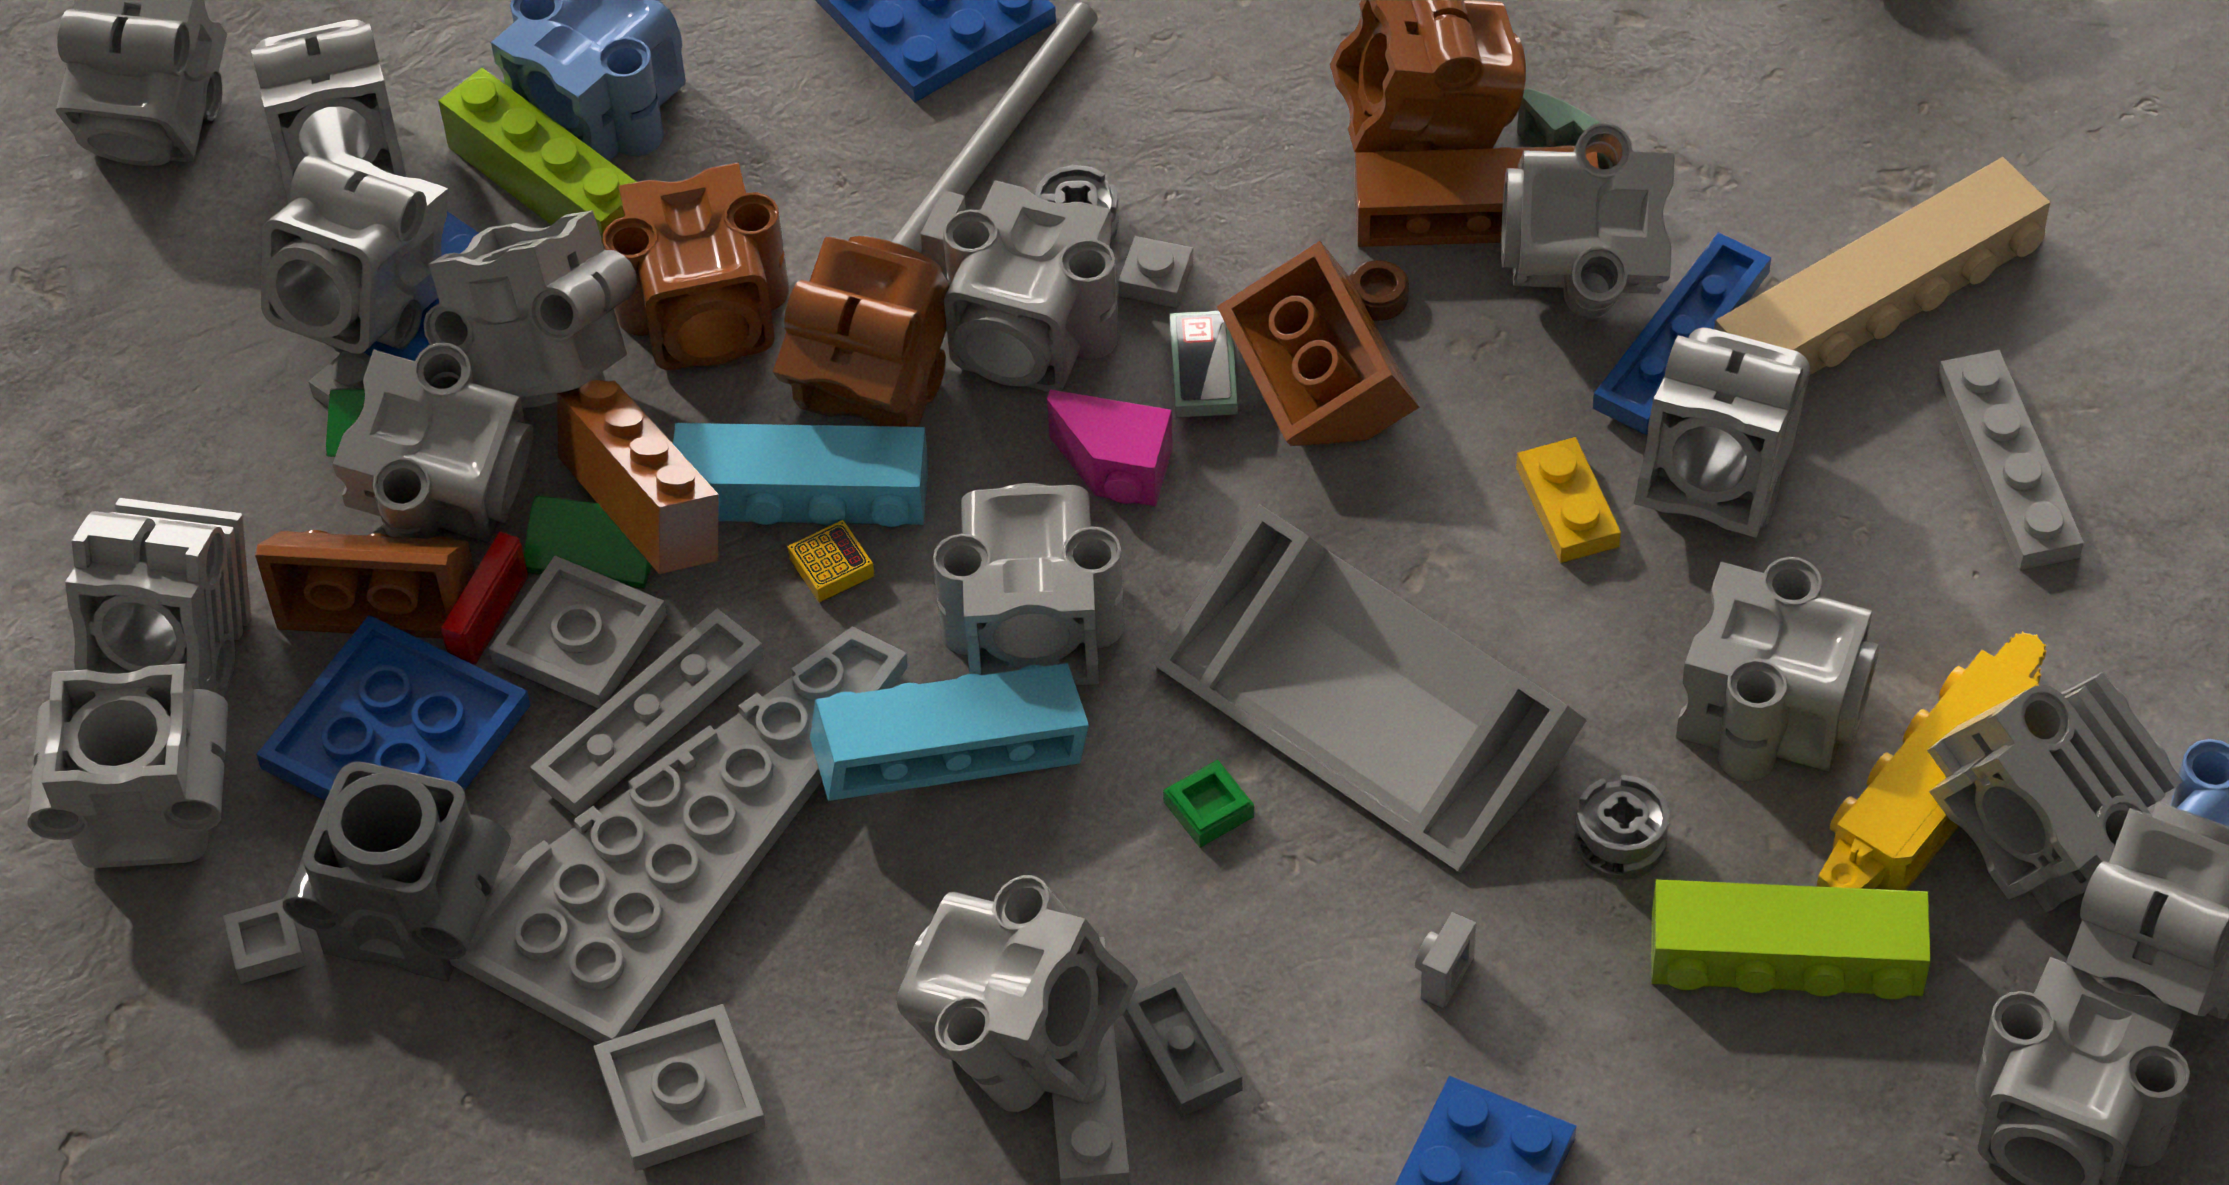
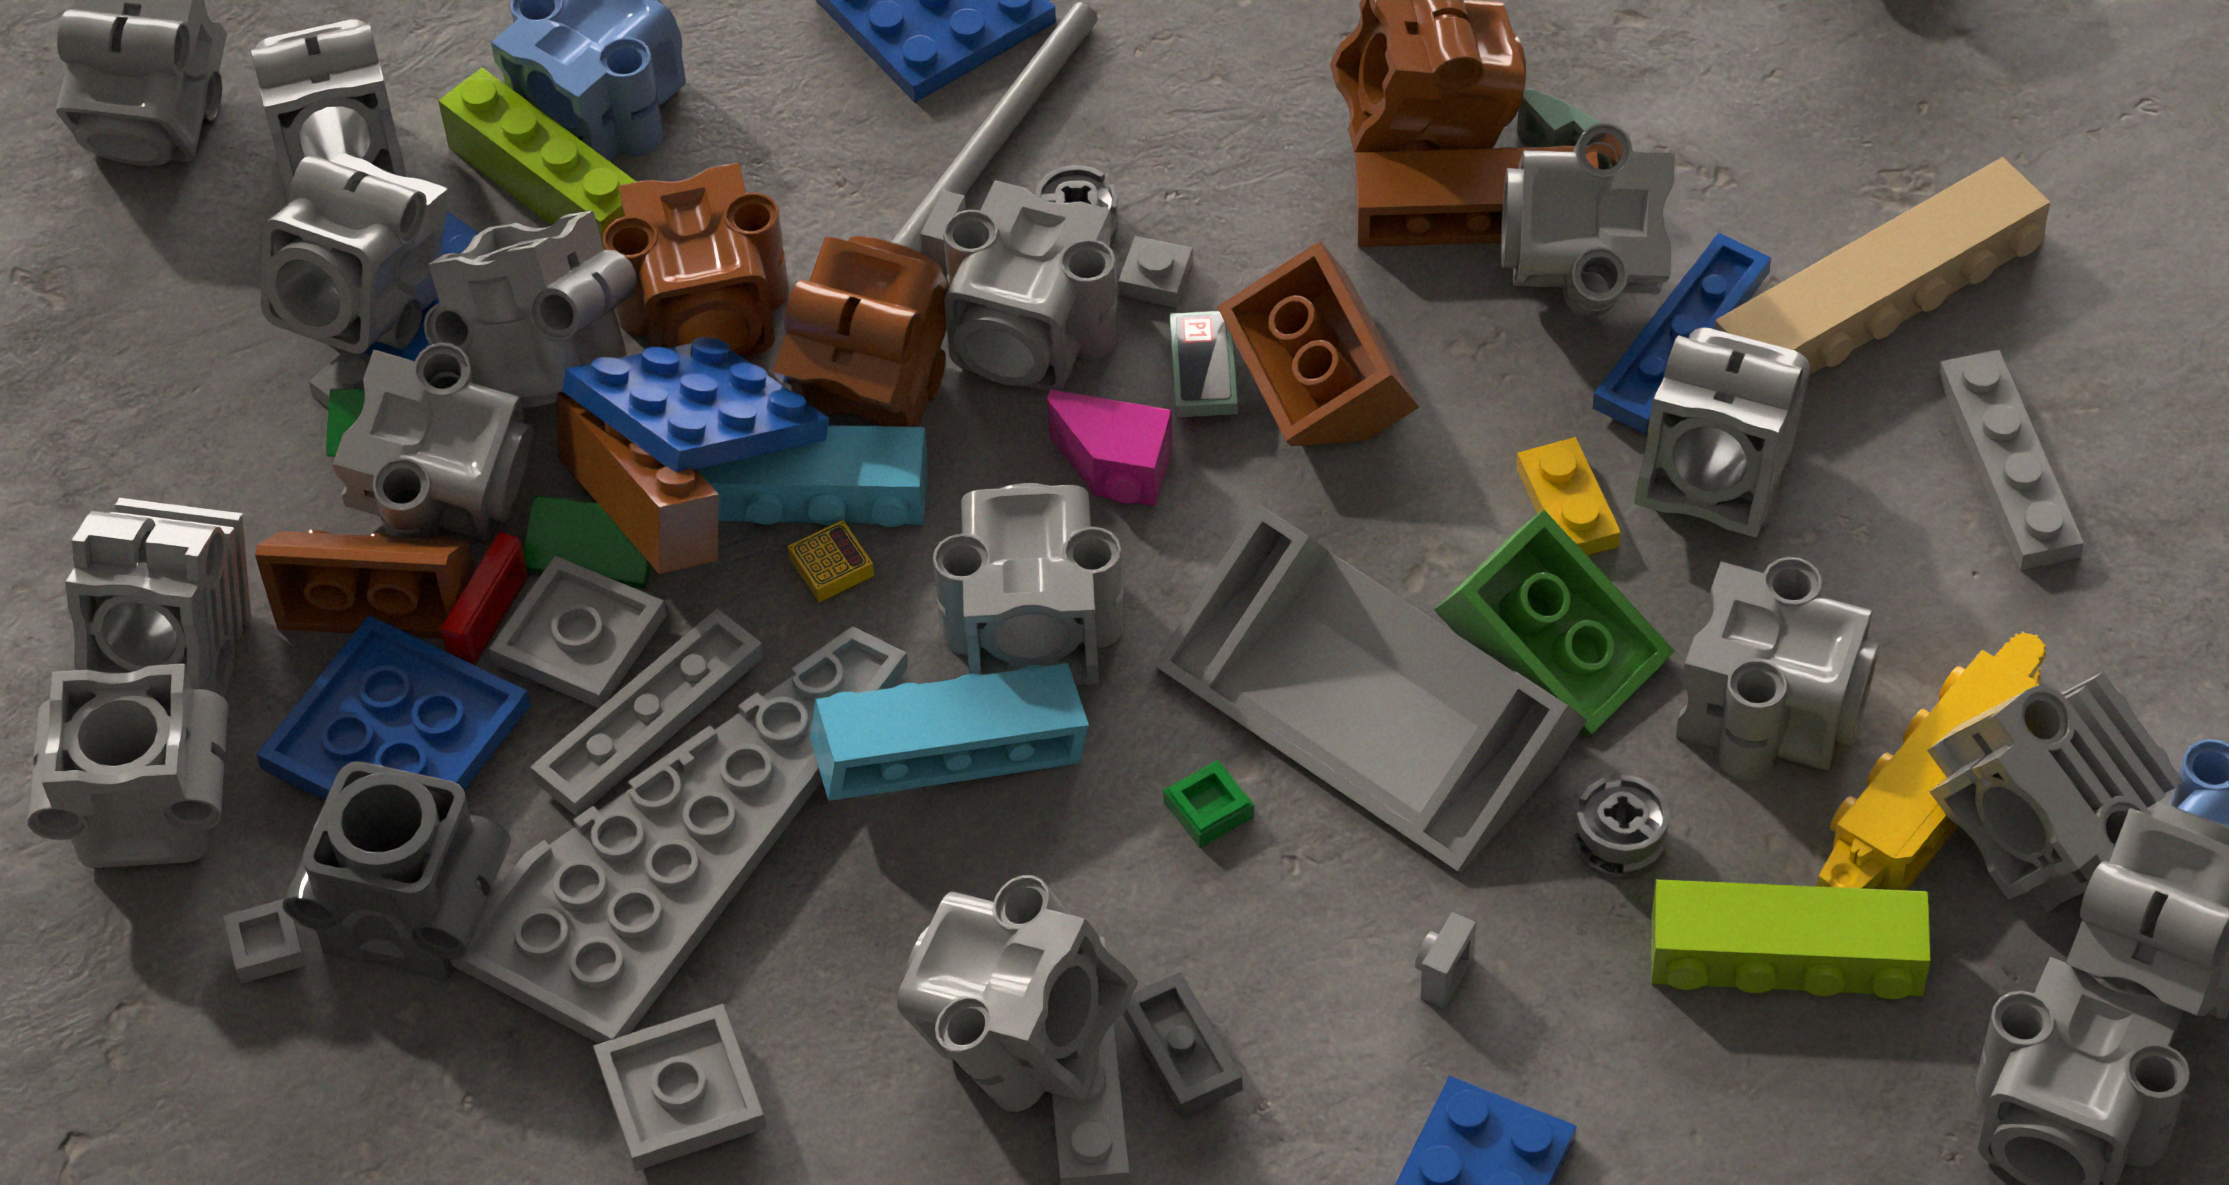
(695, 404): none -> blue plate
(1381, 288): reddish brown tile -> none
(1557, 621): none -> bright green slope

